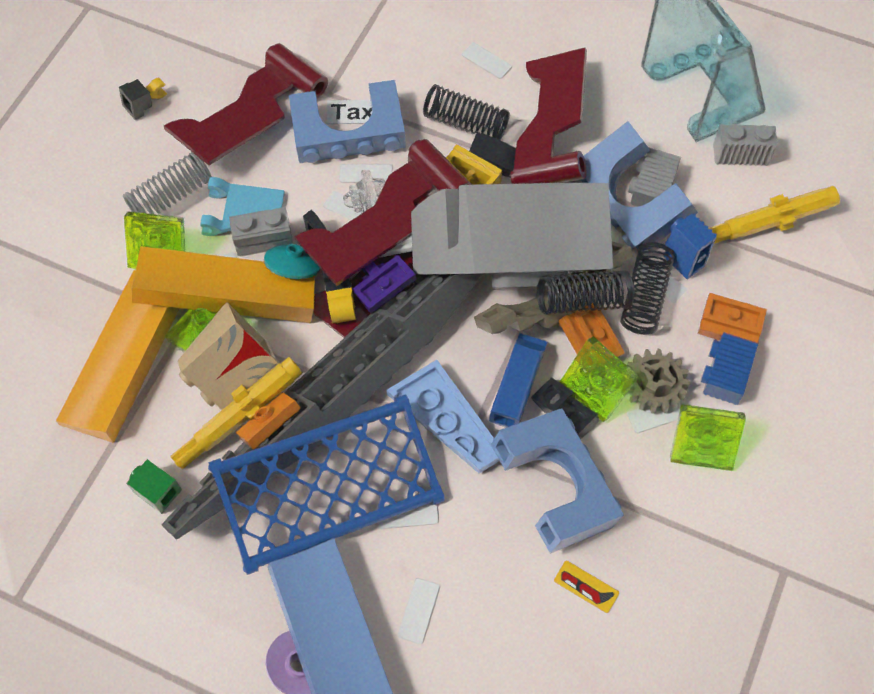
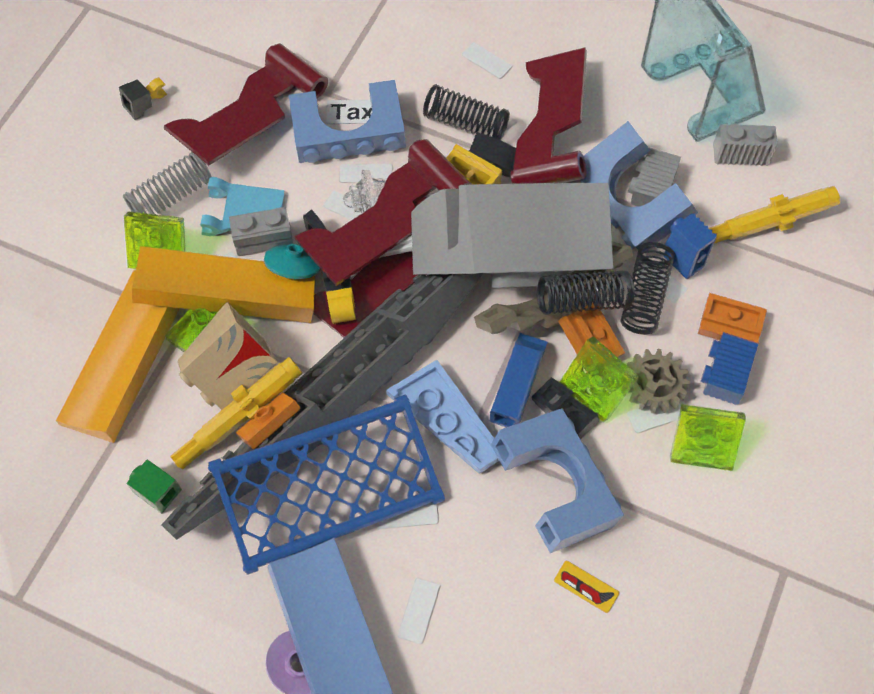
(383, 282): dark purple hinge -> none

